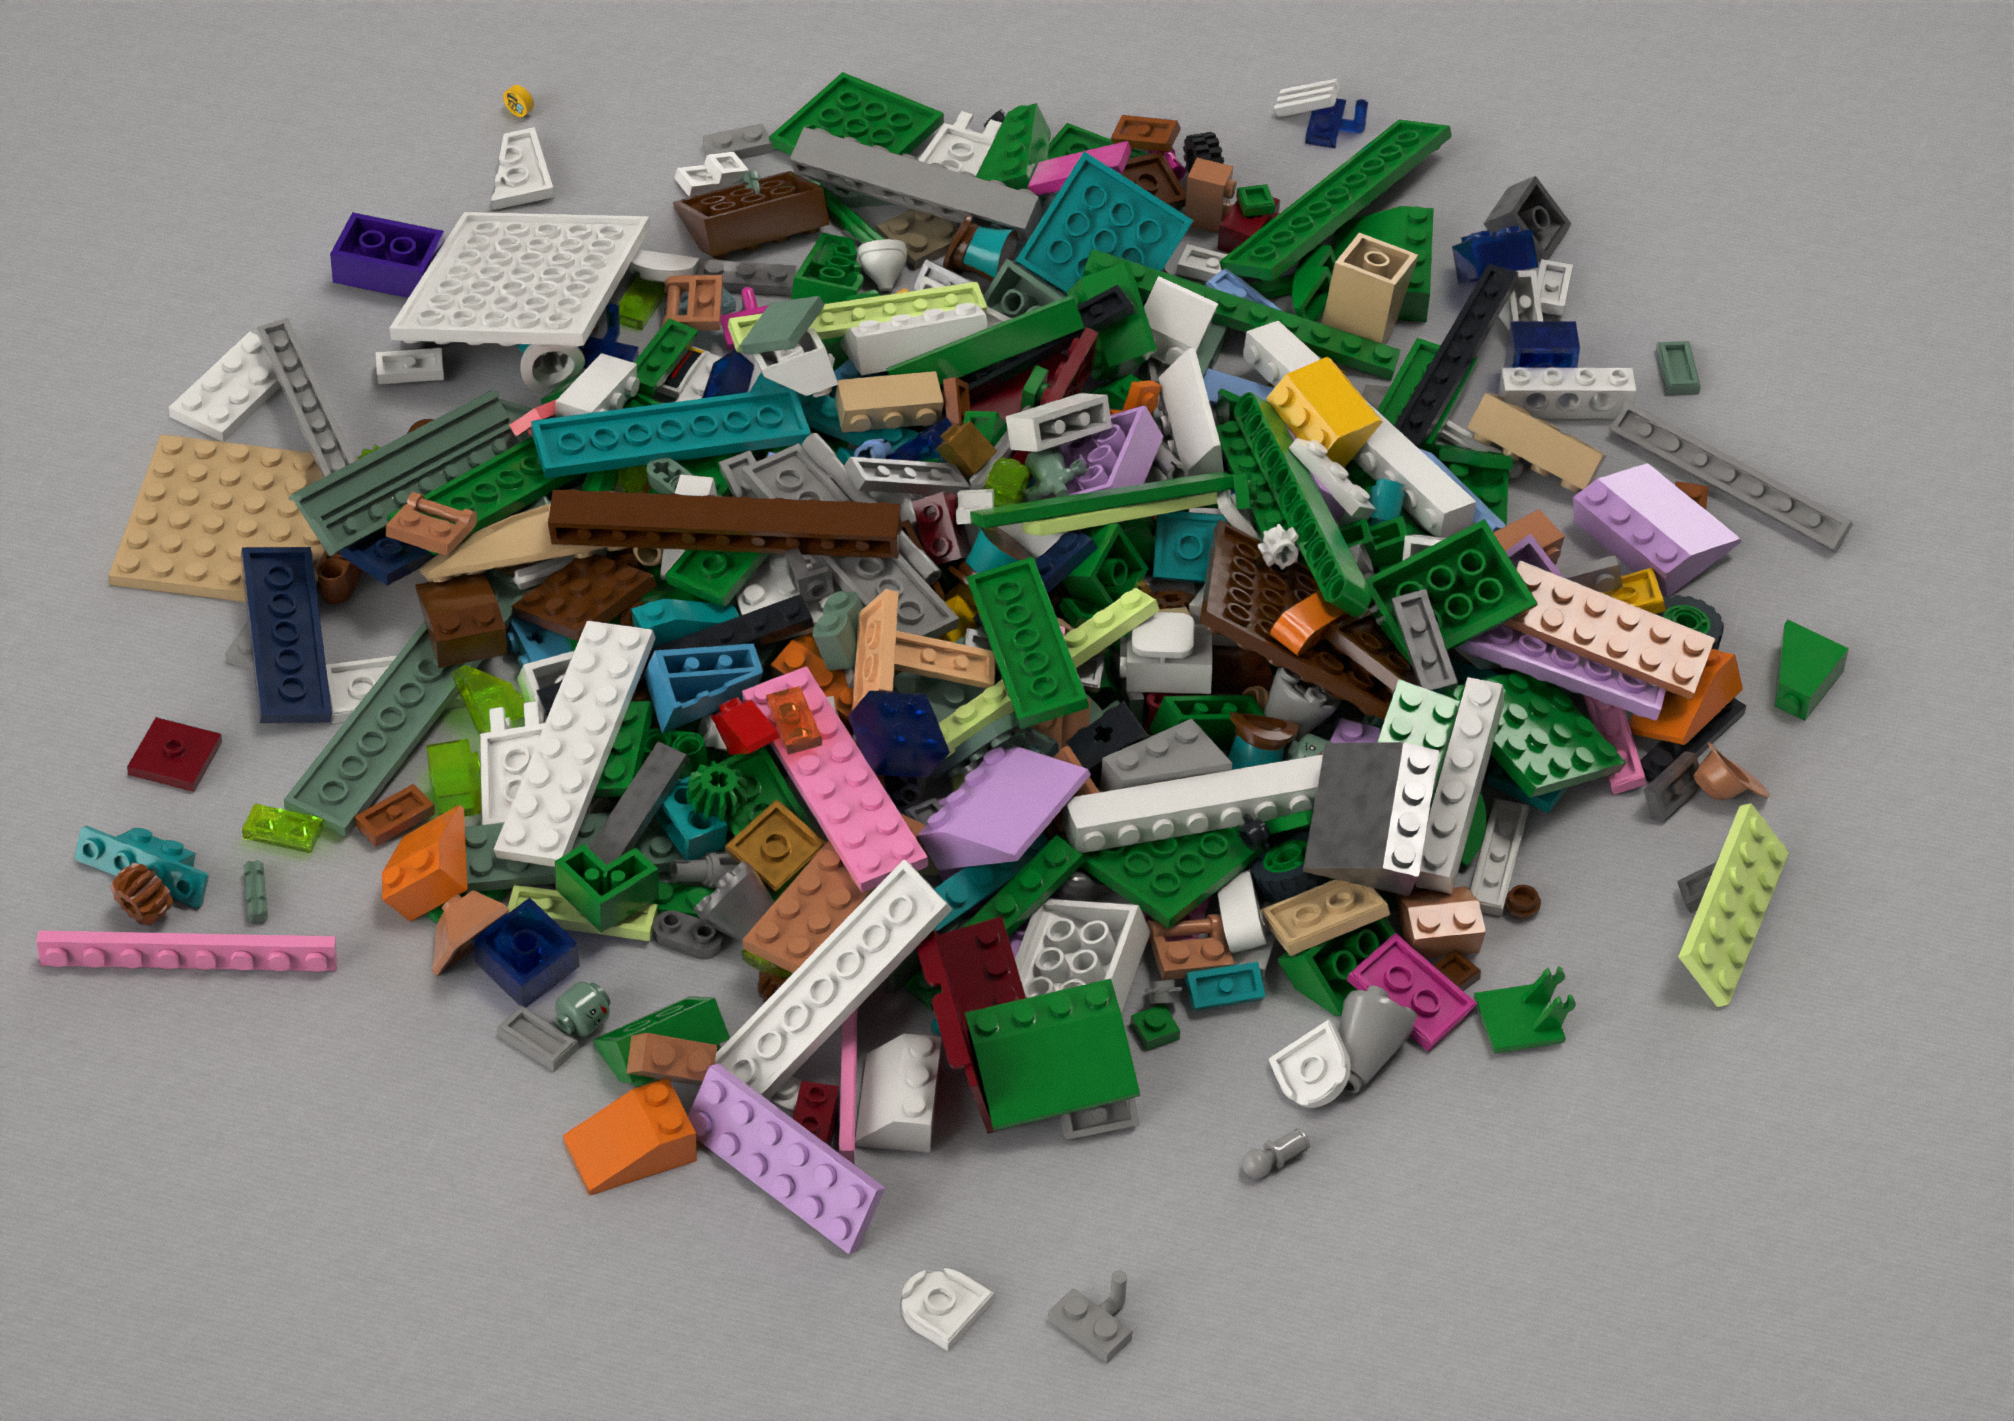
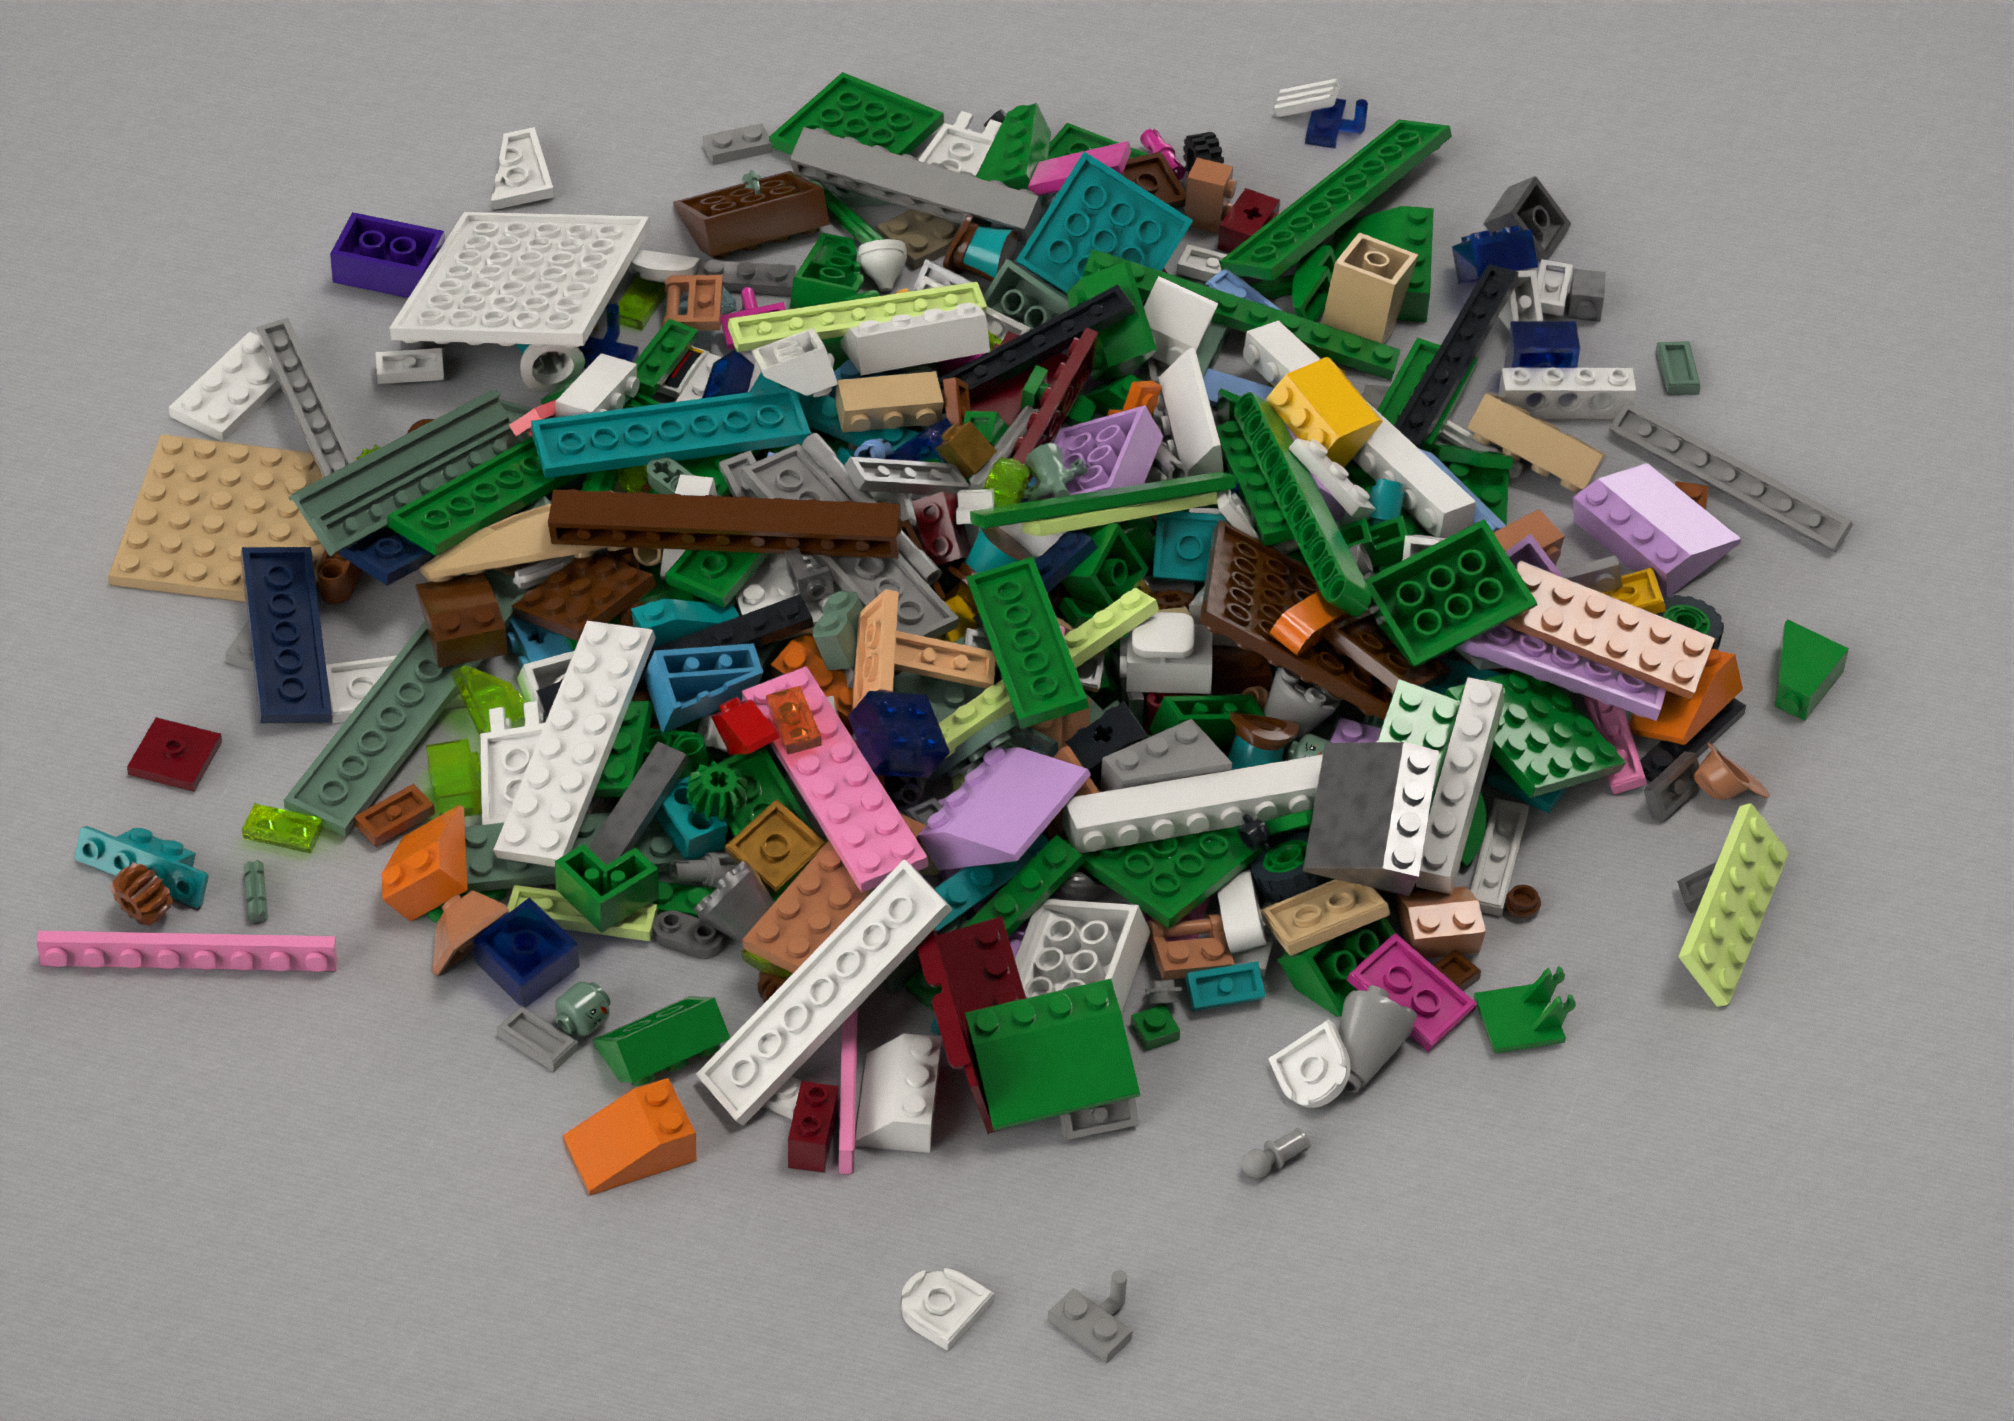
(427, 531): nougat plate -> none
(518, 100): yellow tile -> none
(670, 1058): nougat brick -> none
(717, 172): white slope -> none
(782, 325): sand green tile -> none
(784, 1158): lavender plate -> none
(996, 342): green tile -> none
(1058, 422): white brick -> none
(1146, 132): dark orange plate -> none
(1245, 490): green plate -> none
(1255, 200): green tile -> none
(1280, 546): white gear -> none
(1424, 642): flat silver plate -> none
(1587, 295): none -> flat silver brick

